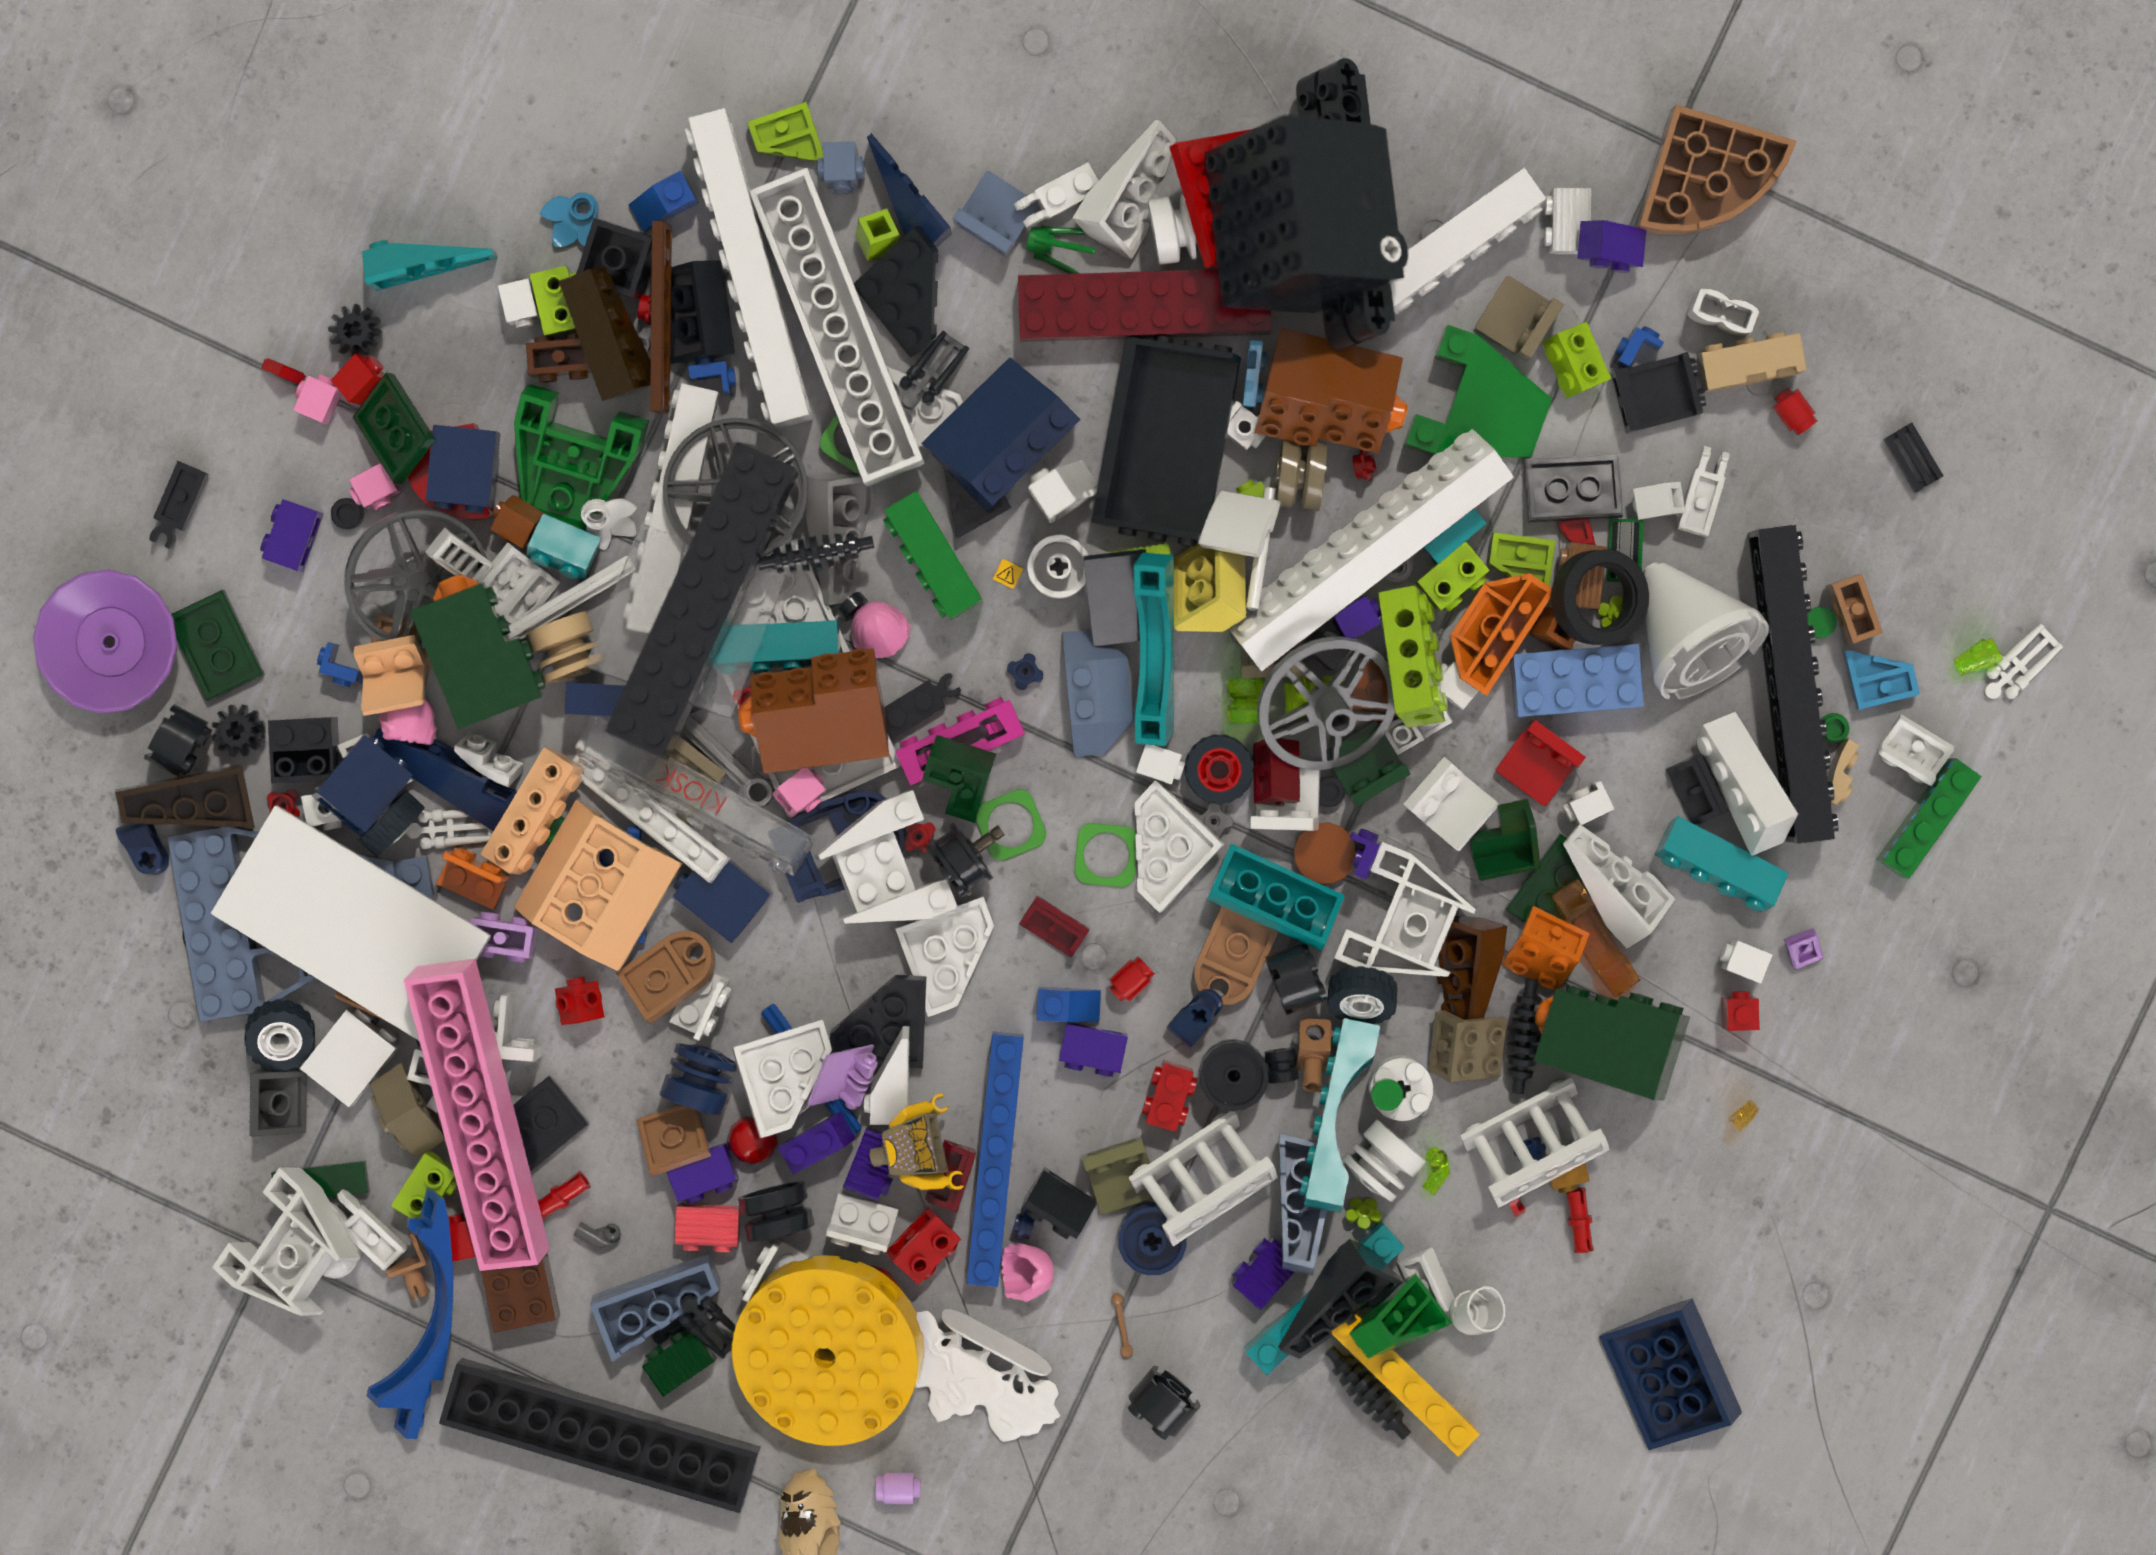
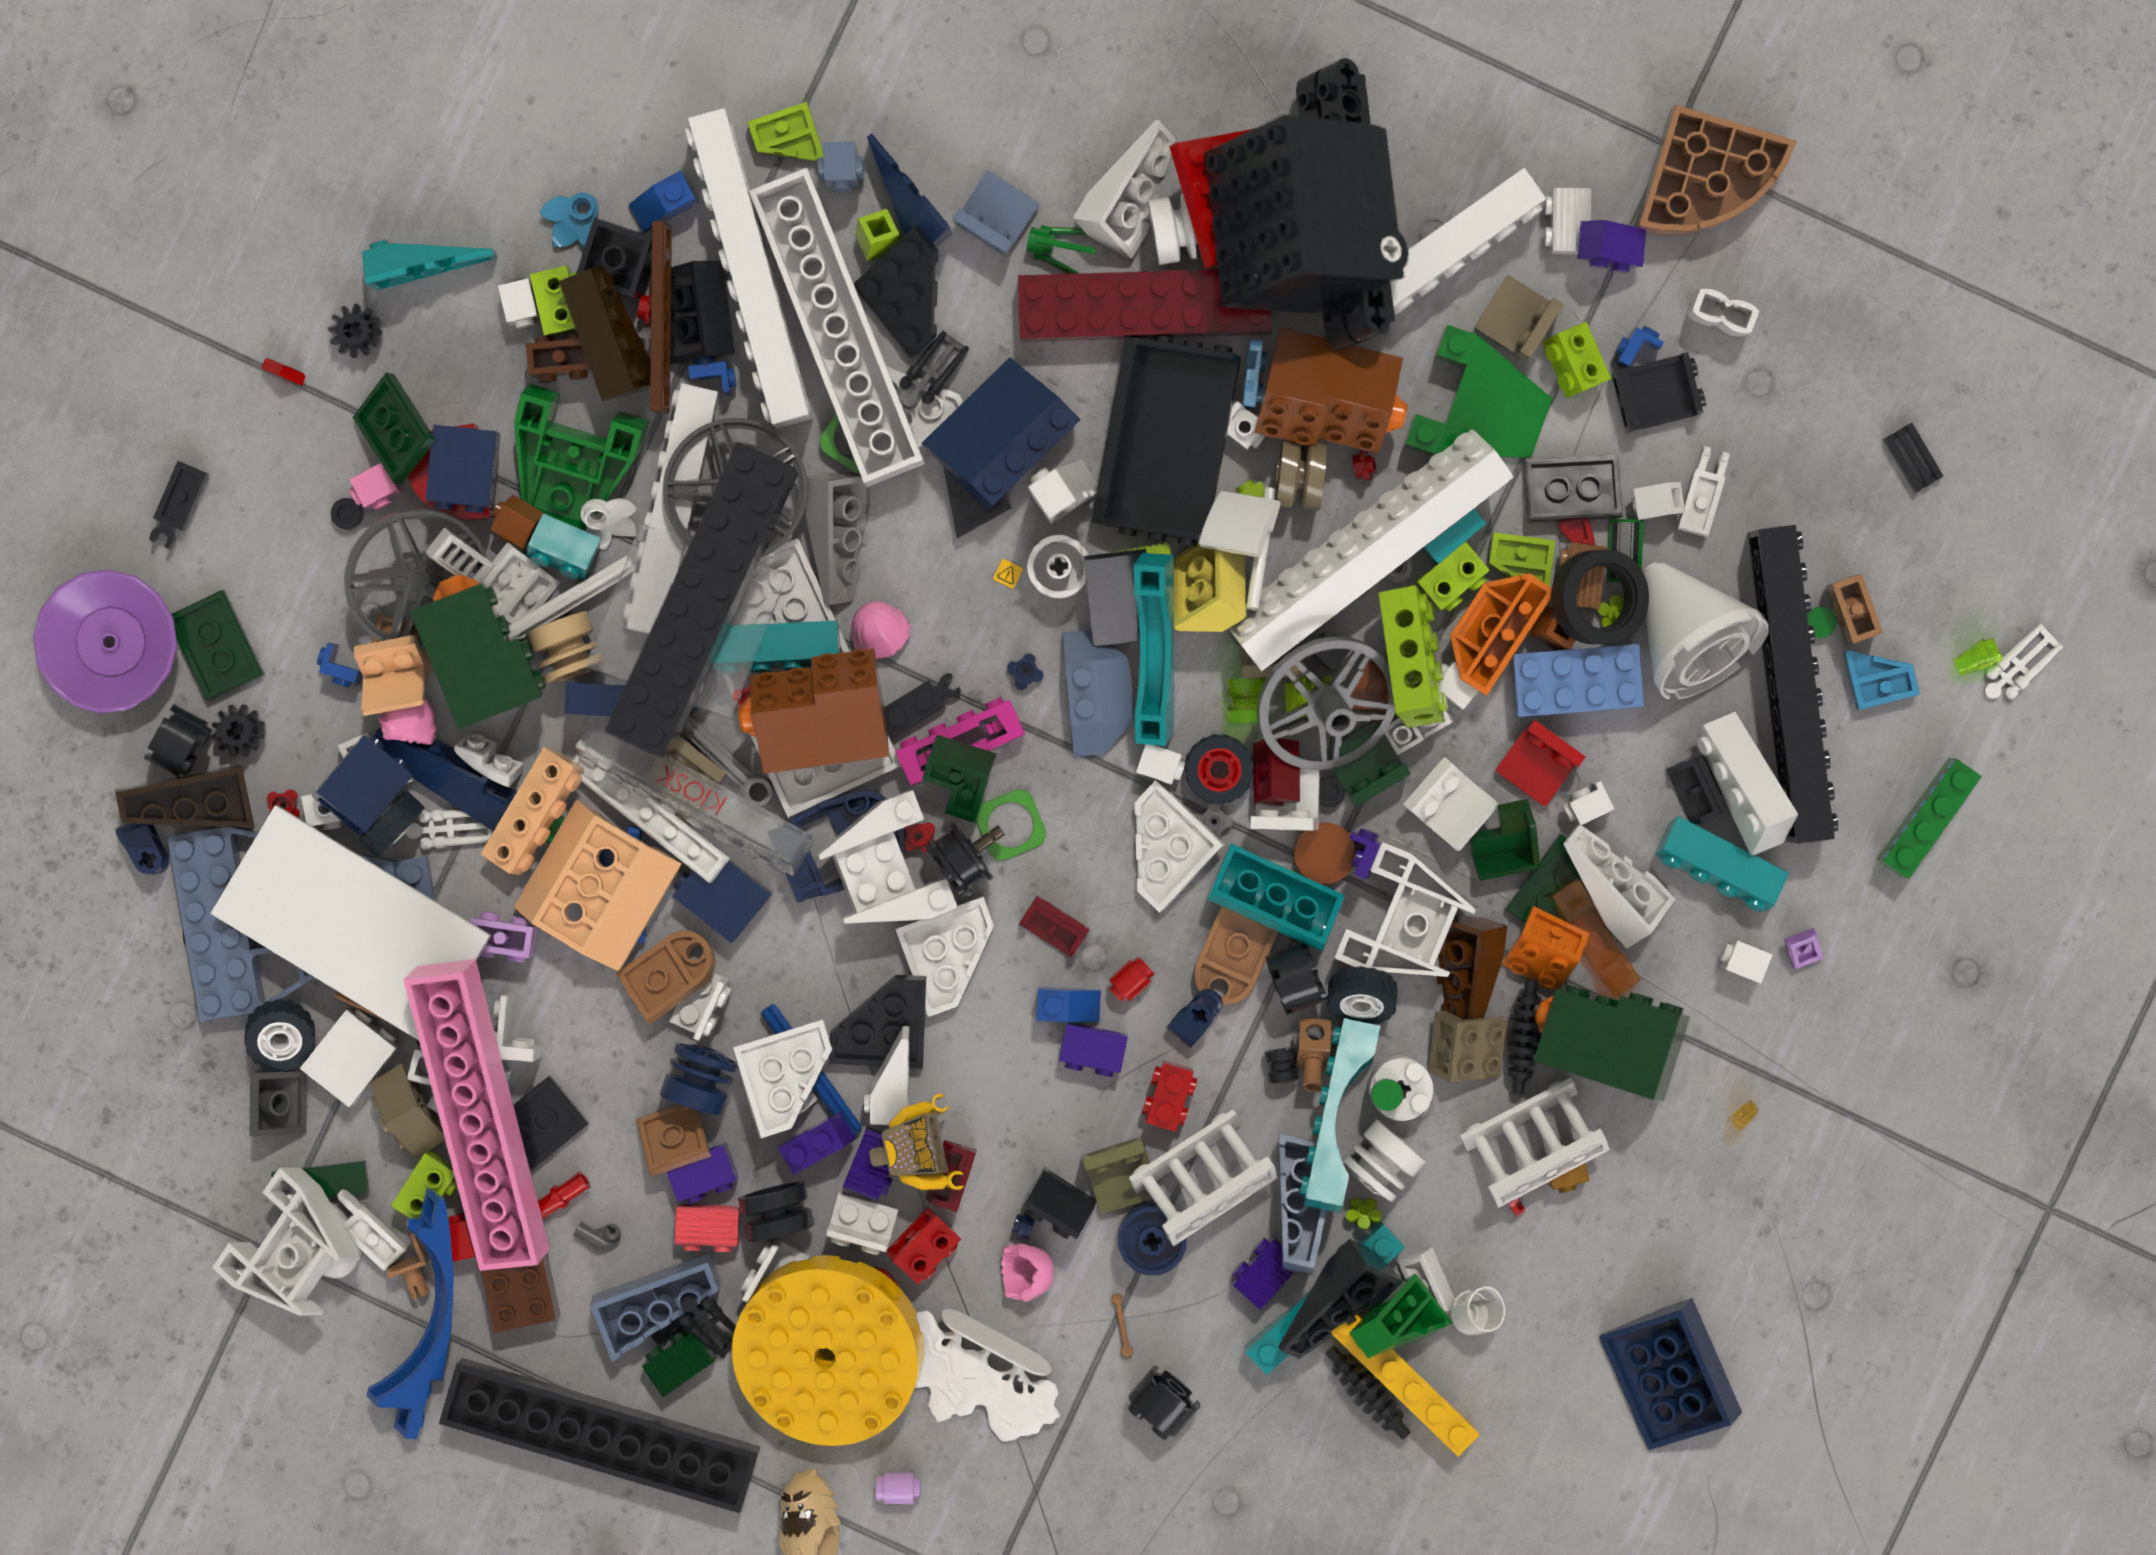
(291, 535): dark purple brick -> none
(303, 749): black slope -> none
(317, 398): bright pink brick -> none
(358, 378): red brick -> none
(472, 878): orange bracket -> none
(579, 1001): red brick -> none
(746, 1144): red hair -> none
(778, 560): black piece -> none
(800, 792): bright pink brick -> none
(844, 1077): lavender hinge -> none
(851, 605): black tile -> none
(933, 555): green brick -> none
(995, 1159): blue brick -> none
(1059, 194): white hinge -> none
(1085, 875): bright green piece -> none
(1229, 1056): black wheel -> none
(1357, 618): dark purple brick -> none
(1440, 1169): clear neon green arm -> none
(1535, 1148): dark blue plate -> none
(1580, 1221): red pin -> none
(1740, 1012): red brick -> none
(1751, 361): tan wedge -> none
(1794, 411): red brick -> none
(1837, 728): green plate -> none
(1843, 758): tan slope -> none
(1914, 750): white bracket -> none

